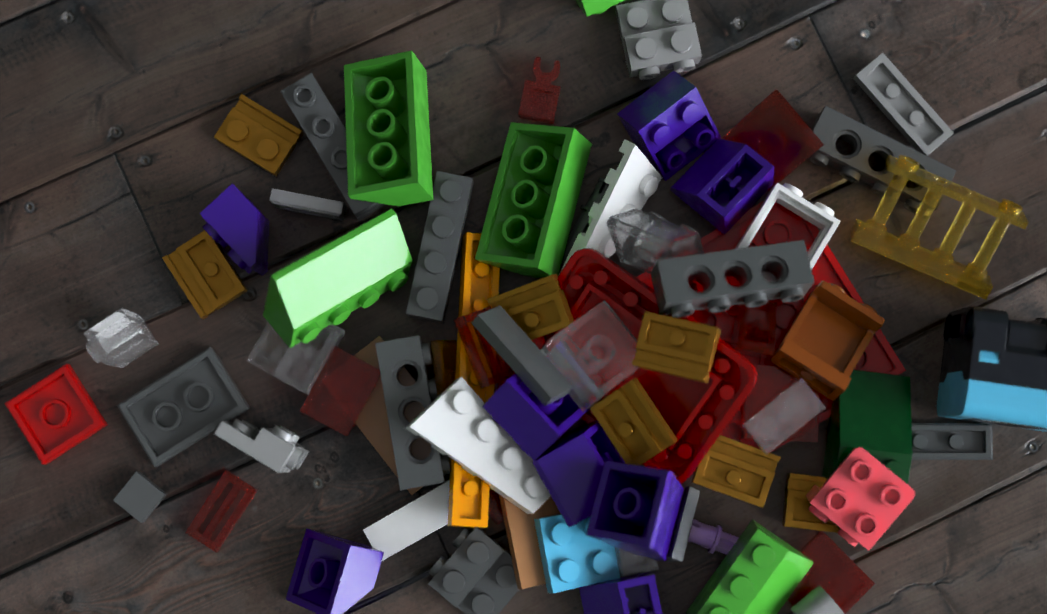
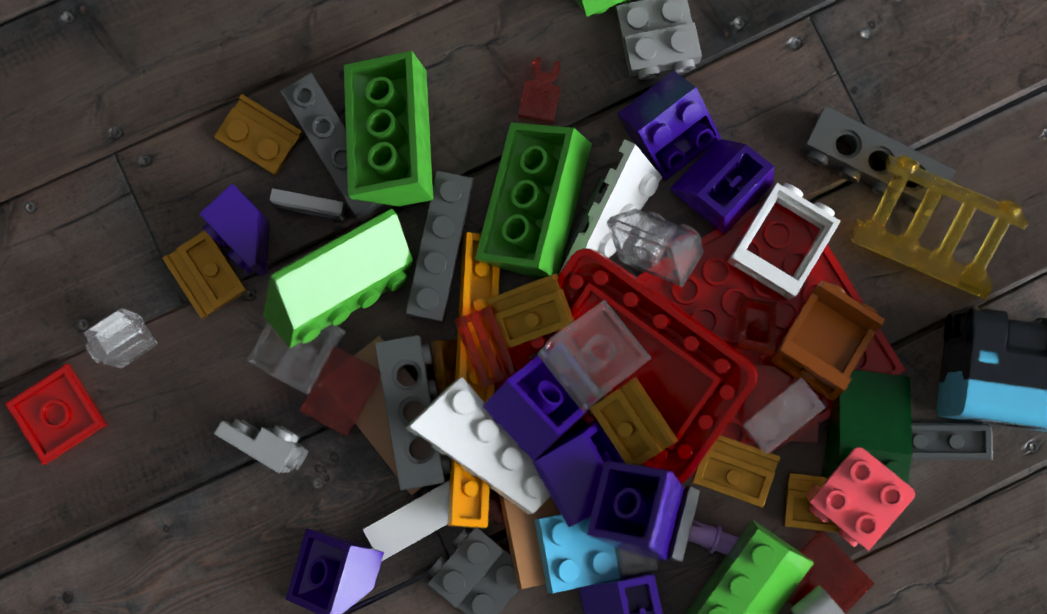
(139, 497): dark grey tile -> none
(183, 406): dark grey tile -> none
(233, 519): clear red tile -> none
(522, 355): dark grey tile -> none
(676, 347): pearl gold plate -> none
(776, 135): clear red tile -> none
(784, 260): dark grey brick -> none
(903, 105): light grey plate -> none

